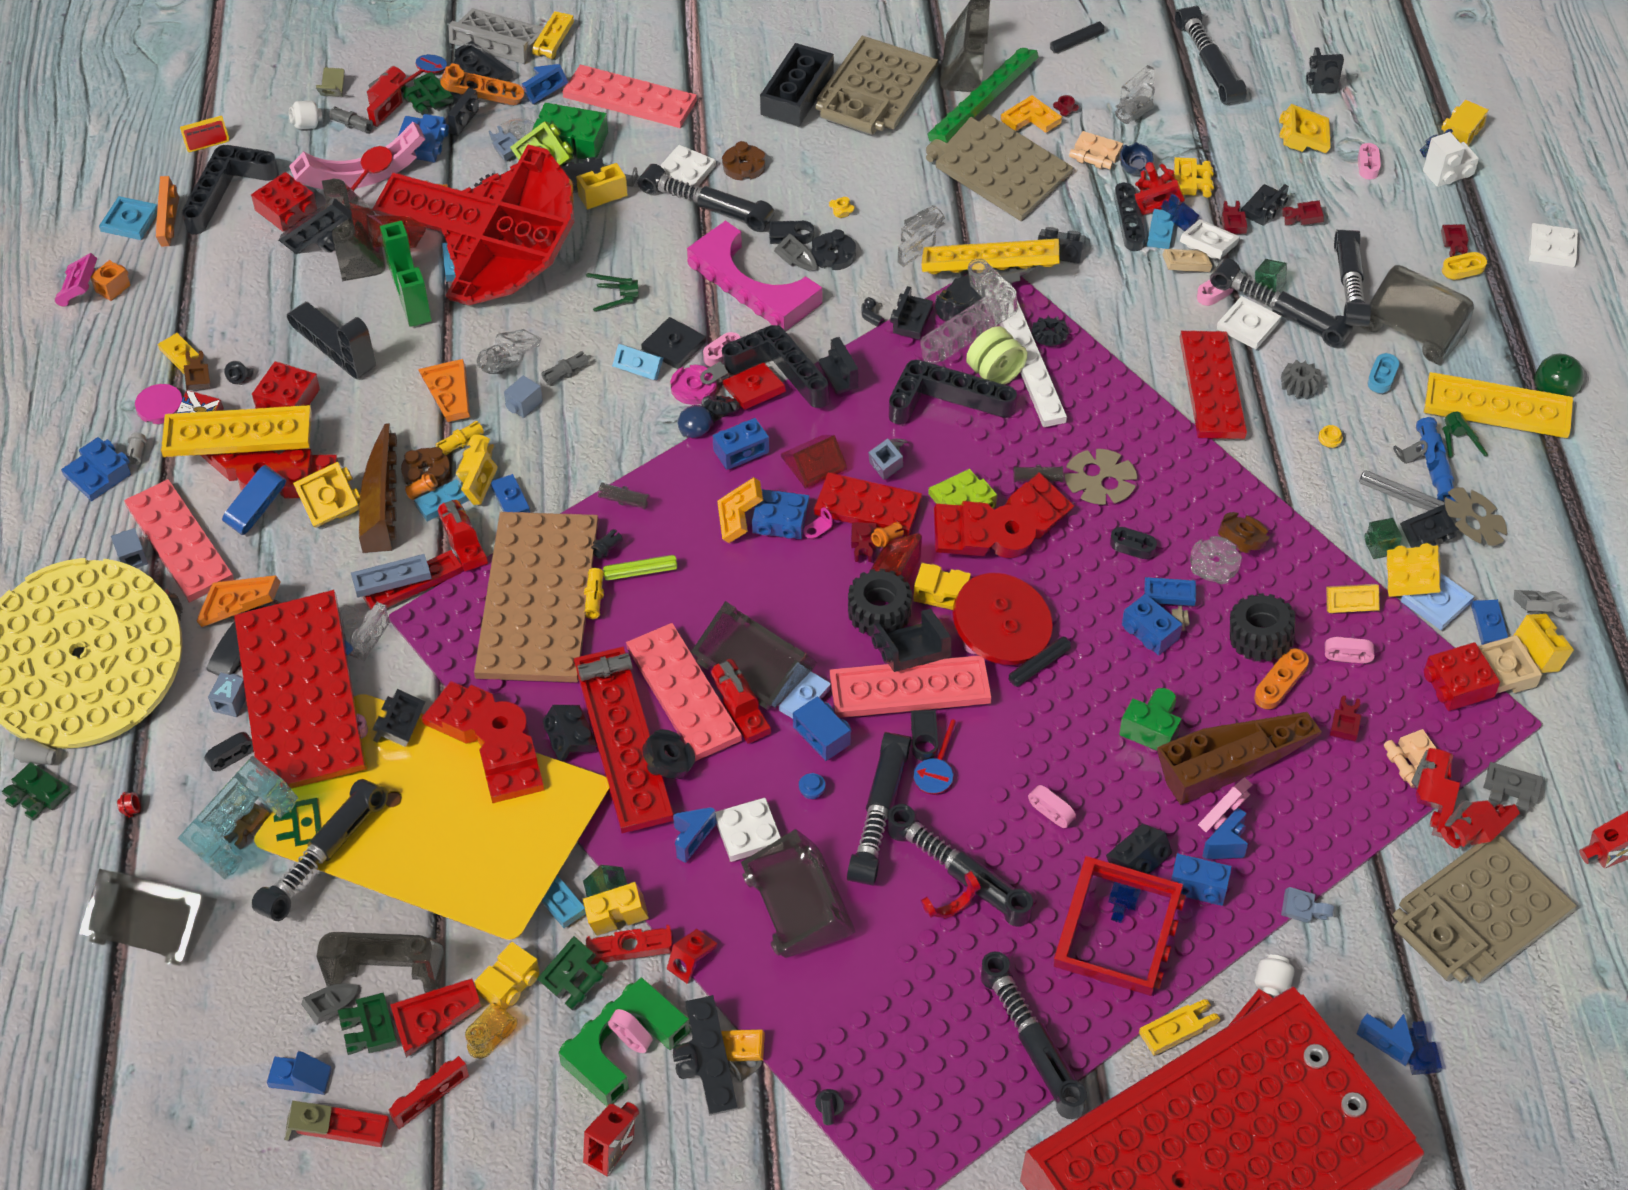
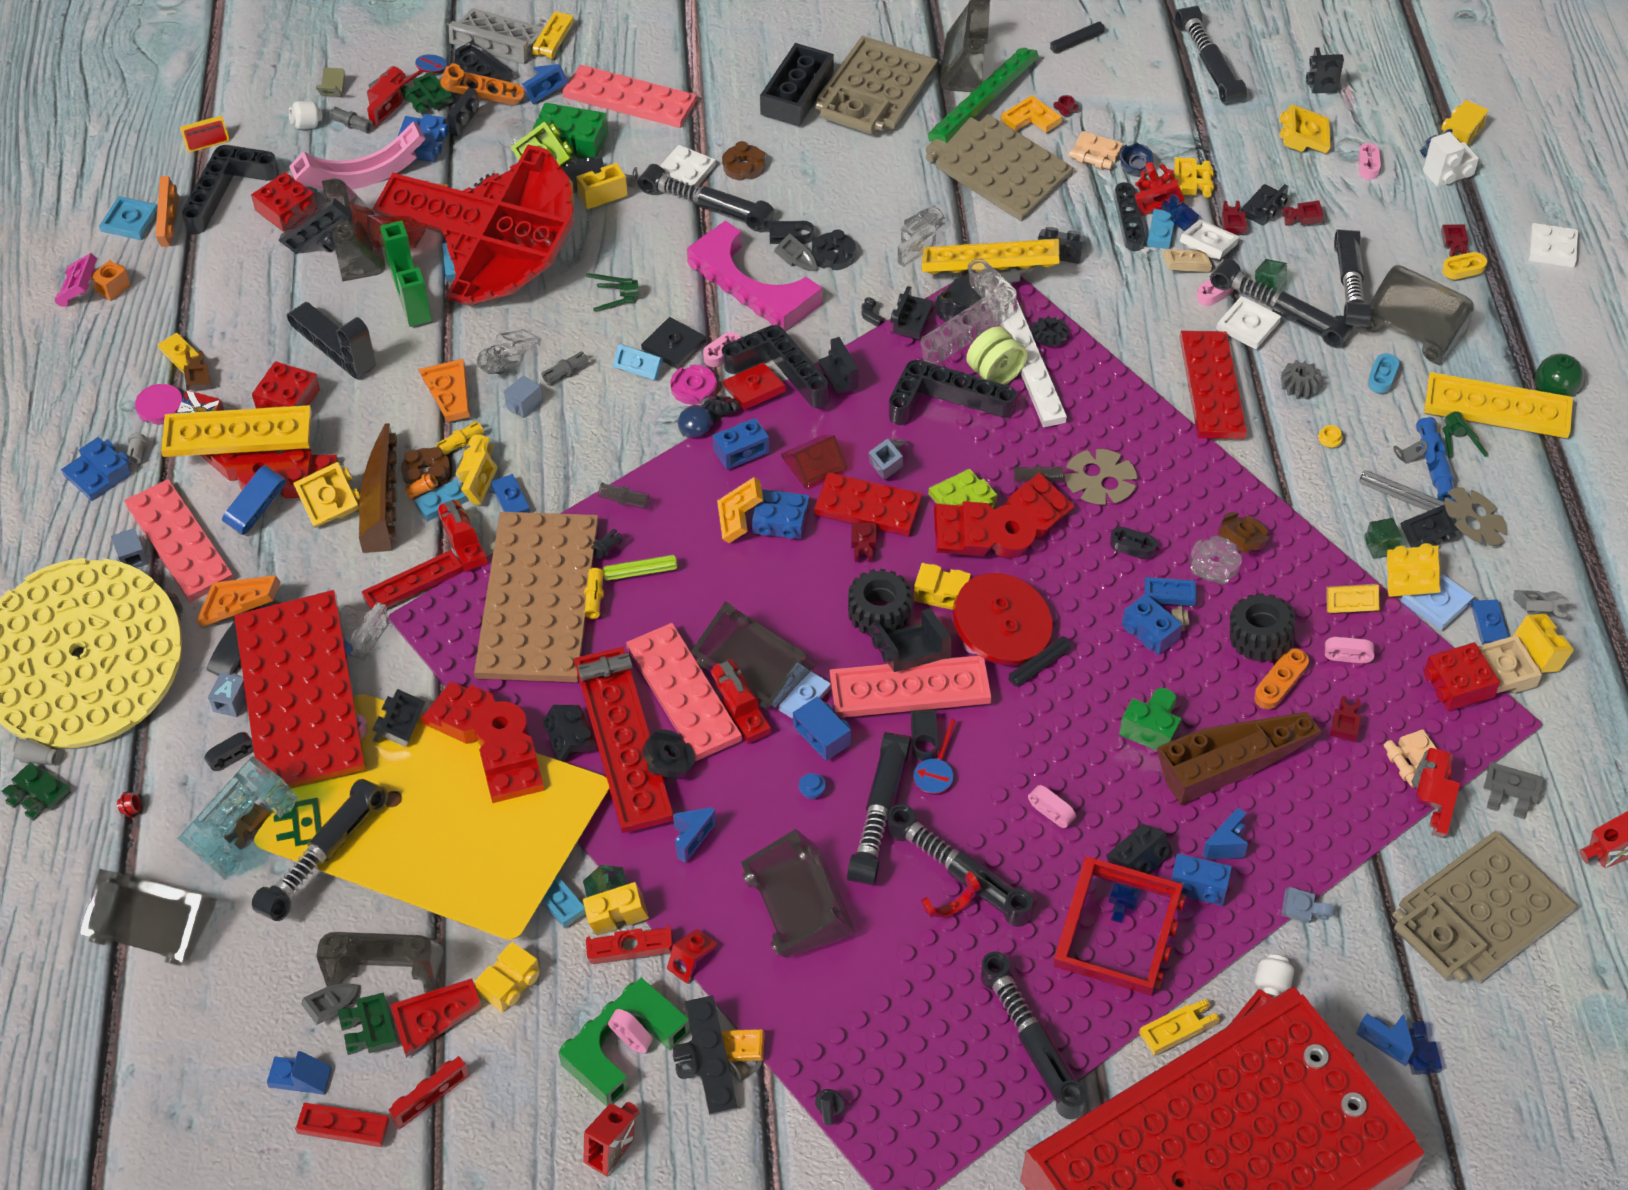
(236, 372): black plate -> none
(307, 1118): olive bracket -> none
(374, 161): red piece -> none
(390, 575): sand blue plate -> none
(489, 1030): clear yellow piece -> none
(503, 143): sand blue plate -> none
(567, 967): dark green plate -> none
(716, 370): dark grey piece -> none
(746, 828): white plate -> none
(821, 524): dark pink piece -> none
(841, 207): yellow plate -> none
(883, 536): orange pin -> none
(900, 556): clear red slope -> none
(1136, 96): clear plate -> none
(1232, 800): bright pink plate -> none
(1477, 822): red plate -> none

